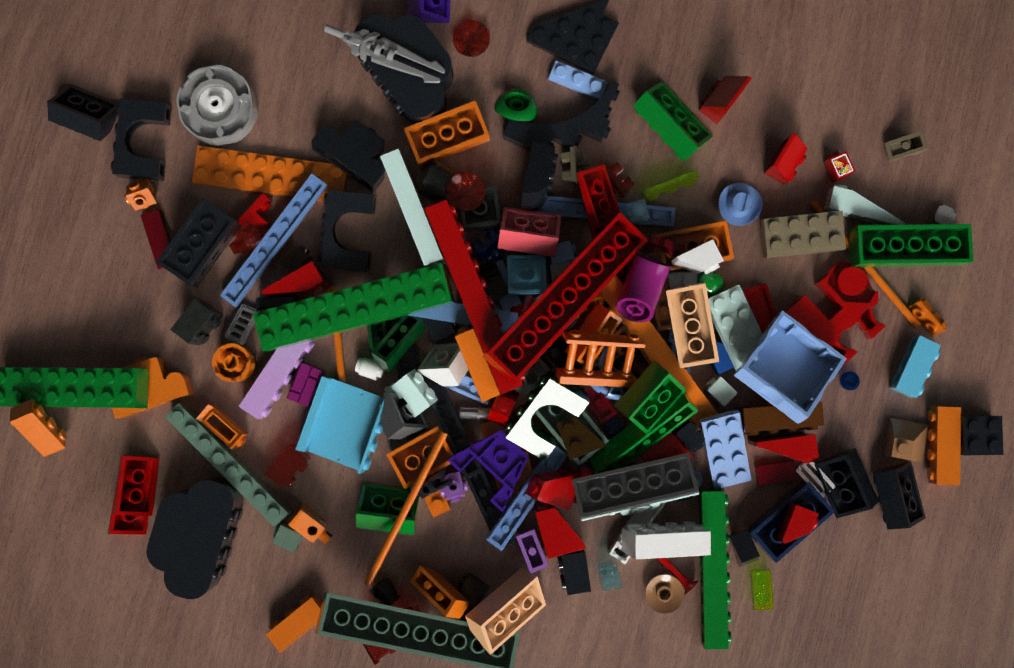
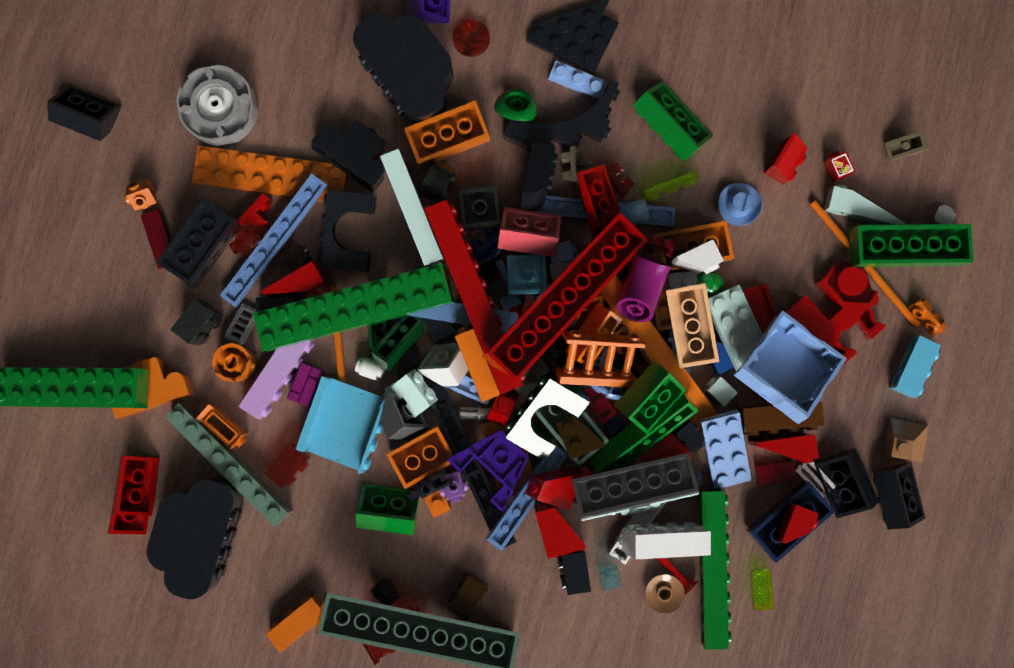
(38, 427): orange brick -> none
(130, 117): black arch -> none
(287, 537): sand green brick -> none
(302, 521): orange torso -> none
(366, 43): light grey sword -> none
(405, 509): orange piece -> none
(440, 592): orange brick -> none
(466, 191): clear red dish -> none
(506, 610): light nougat slope -> none
(532, 549): medium lavender brick -> none
(723, 96): red slope -> none
(743, 547): black slope -> none
(803, 234): dark tan brick -> none
(849, 380): clear blue plate -> none
(944, 445): orange brick -> none
(981, 435): black brick -> none

